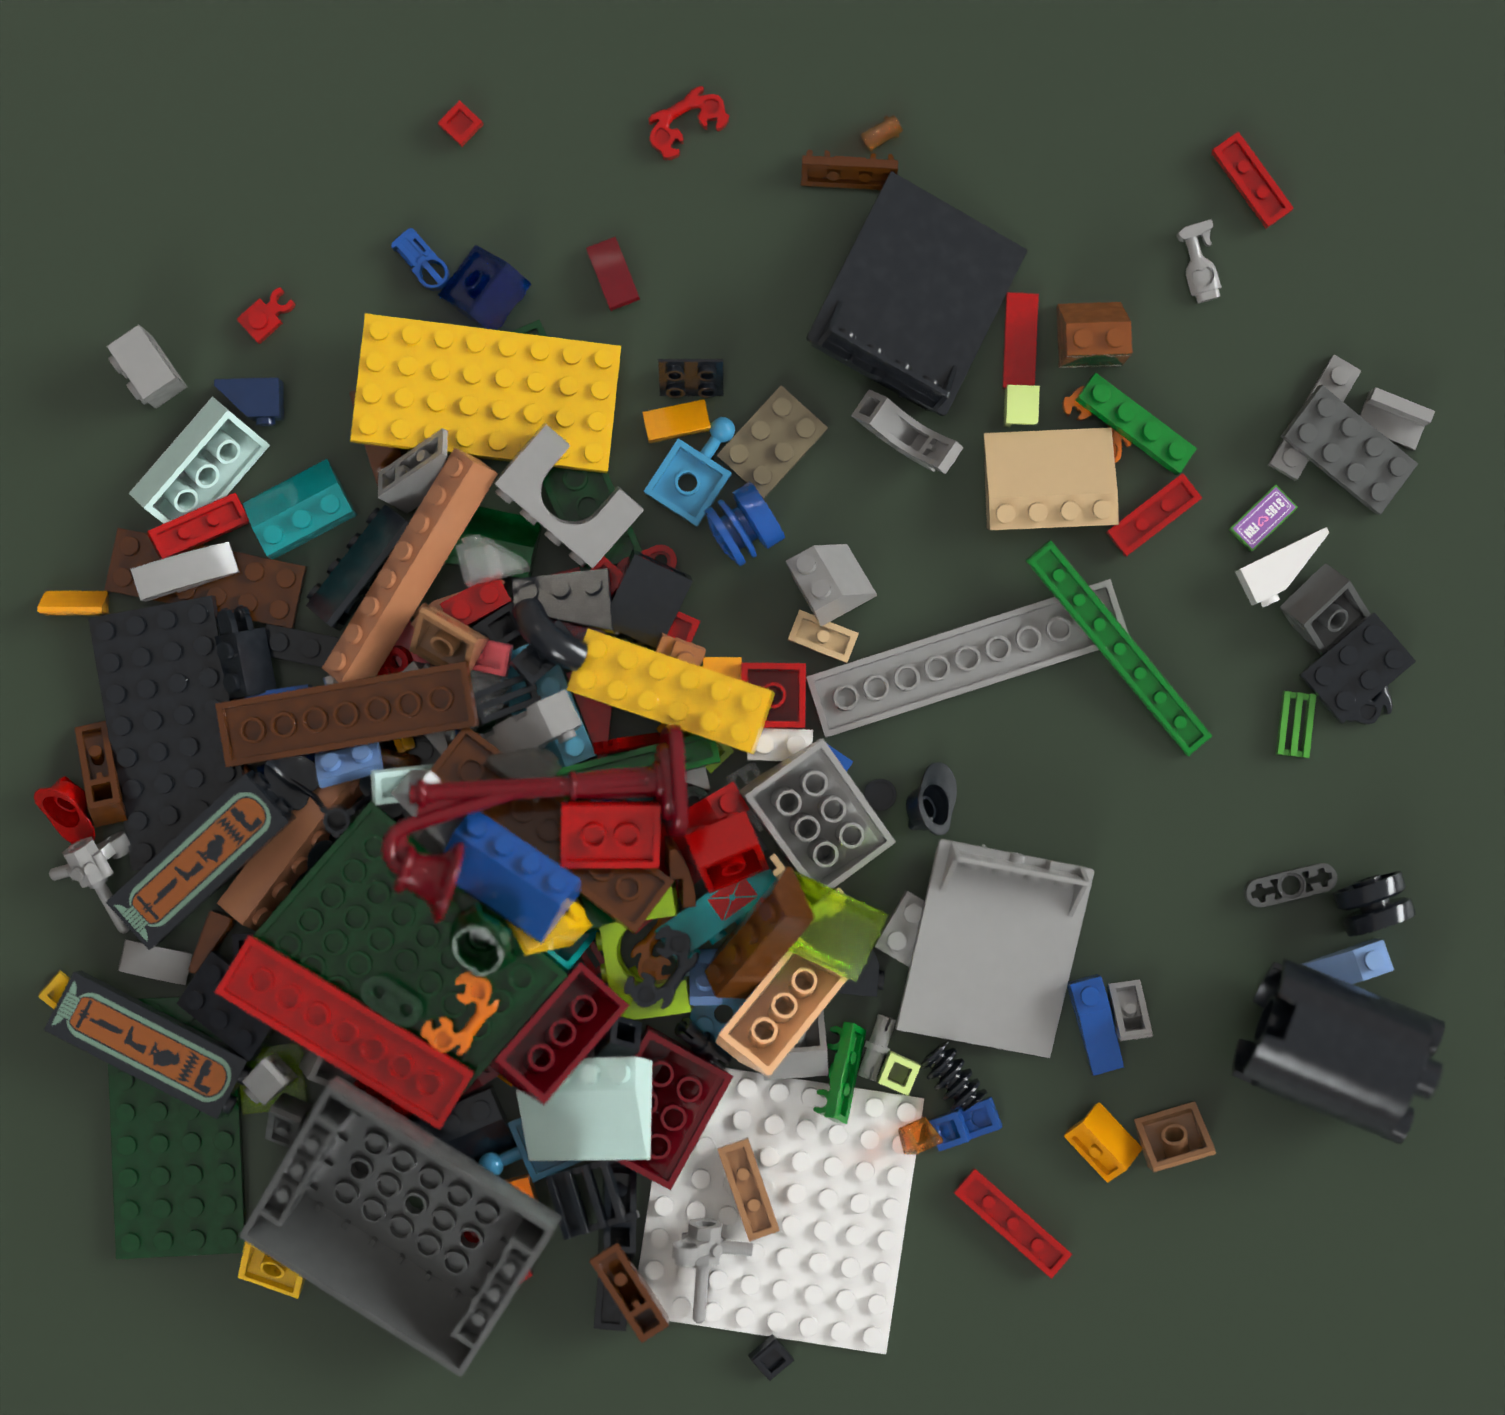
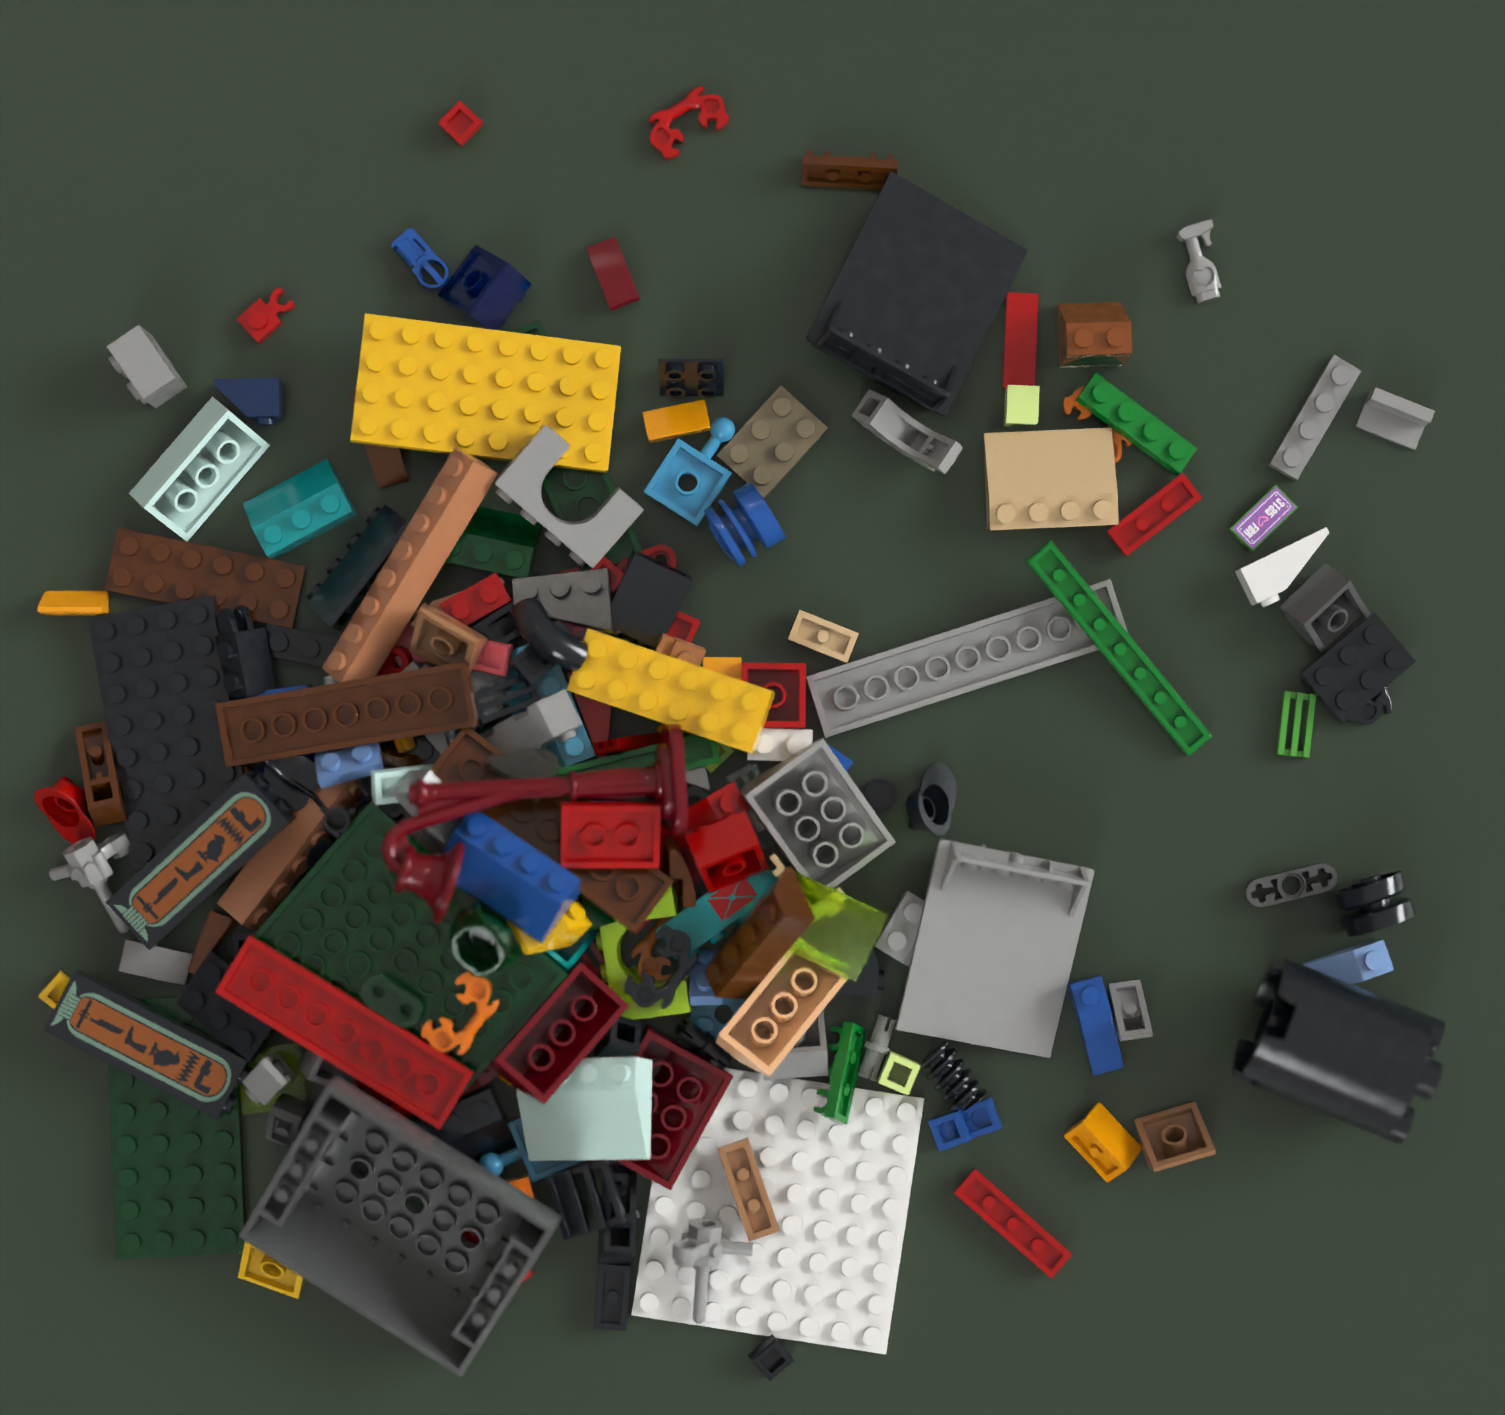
(184, 571): light grey slope -> none
(198, 526): red plate -> none
(412, 475): light grey slope -> none
(487, 561): clear slope -> none
(630, 1292): reddish brown slope -> none
(830, 580): light grey slope -> none
(882, 132): clear orange pin -> none
(918, 1137): clear orange slope -> none
(1252, 180): red plate -> none
(1349, 449): dark grey plate -> none

